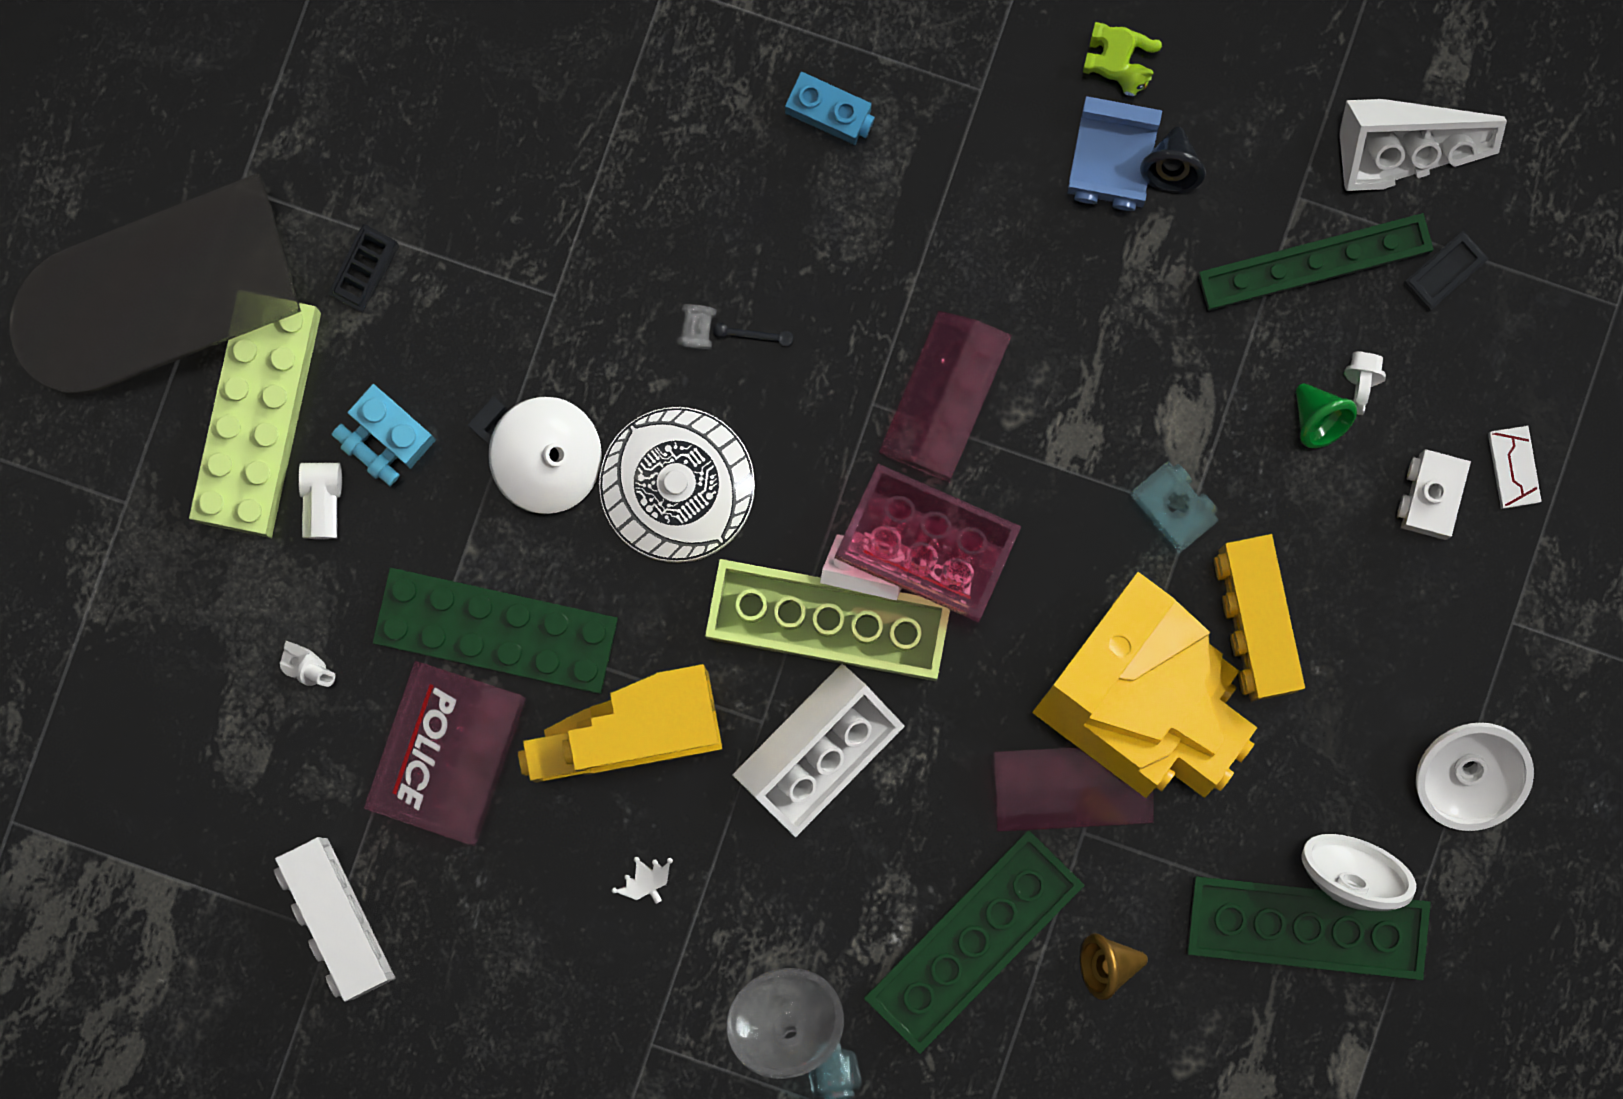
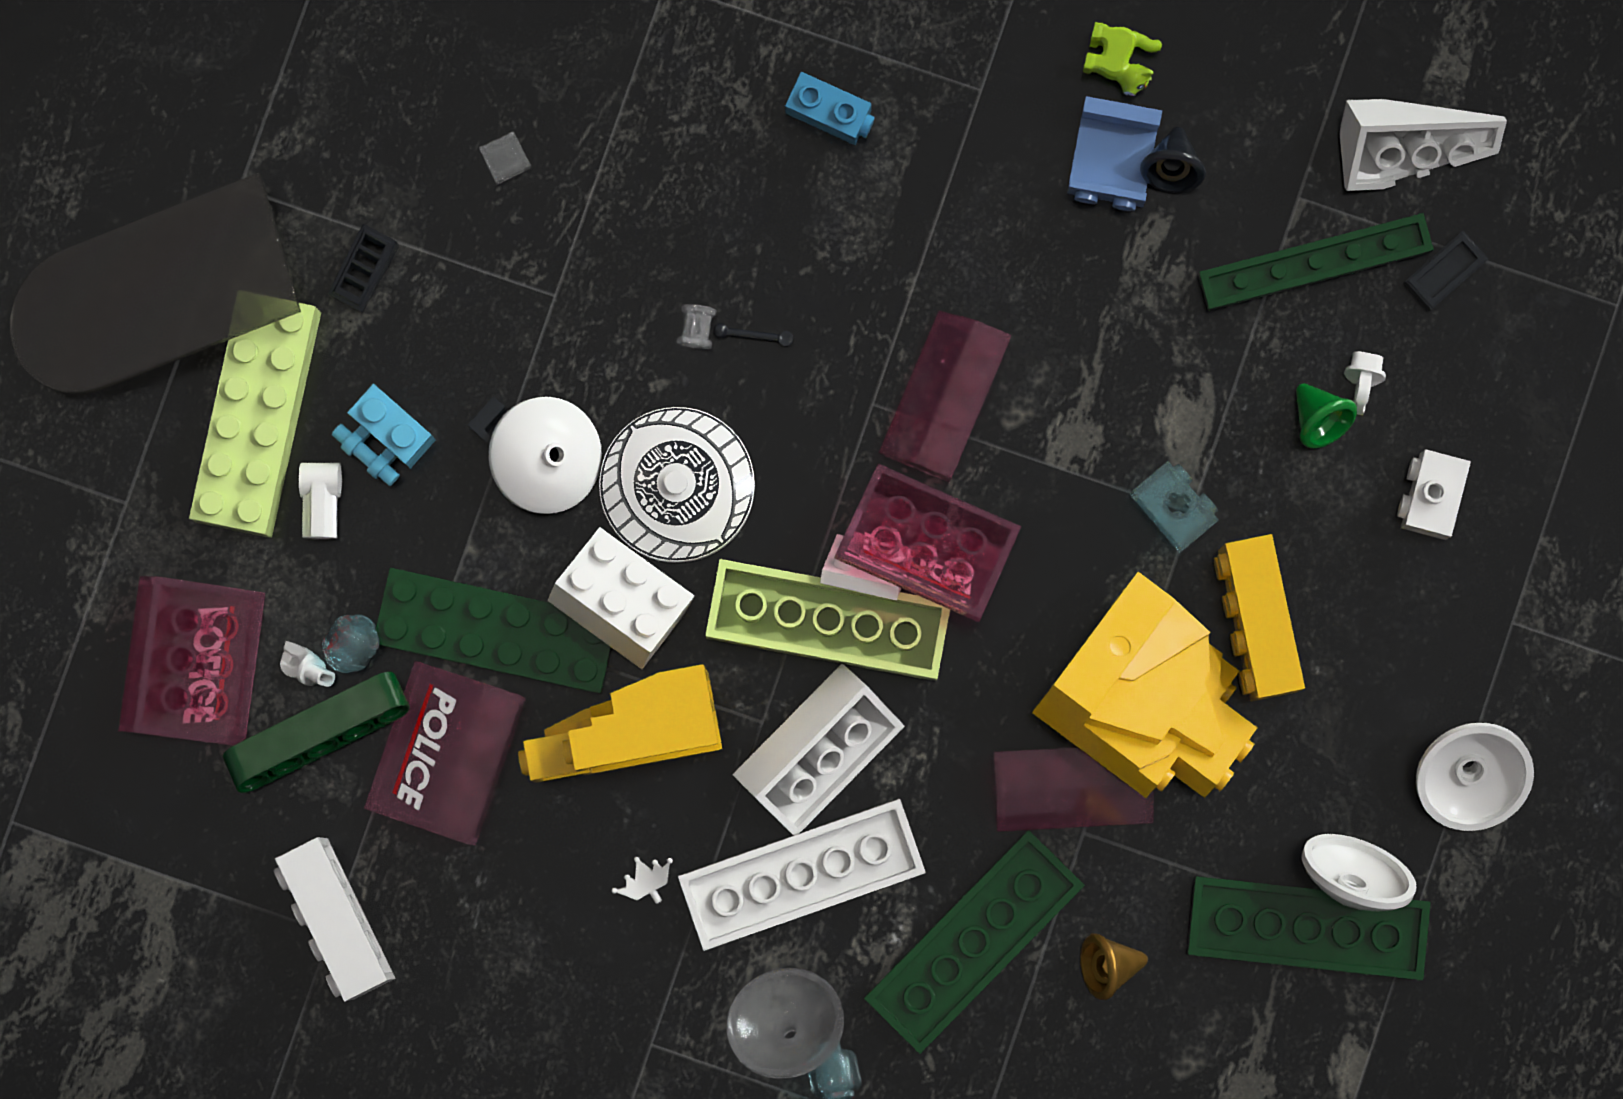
(191, 661): none -> clear pink slope
(316, 732): none -> dark green beam
(350, 643): none -> clear light blue head
(505, 157): none -> clear tile
(620, 598): none -> white brick
(801, 874): none -> white plate
(1514, 467): white tile -> none

